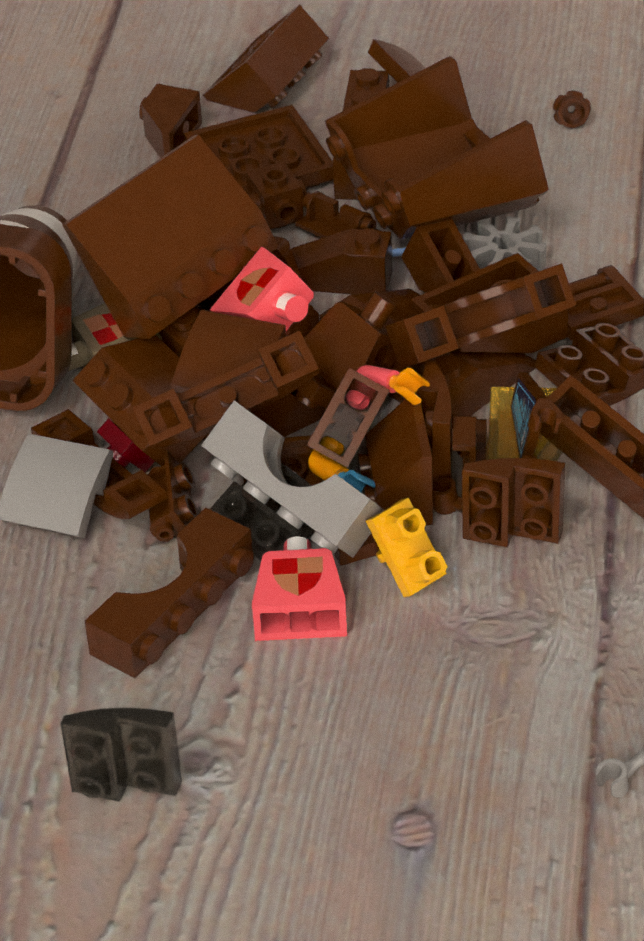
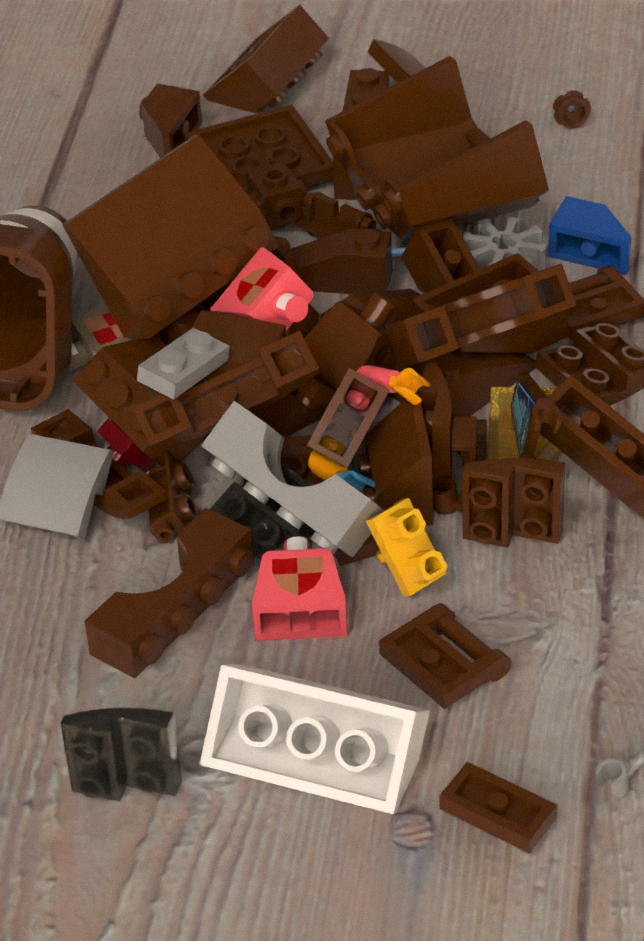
(183, 363): none -> light grey plate
(313, 737): none -> white slope
(437, 665): none -> reddish brown plate
(498, 807): none -> reddish brown plate
(589, 236): none -> blue slope

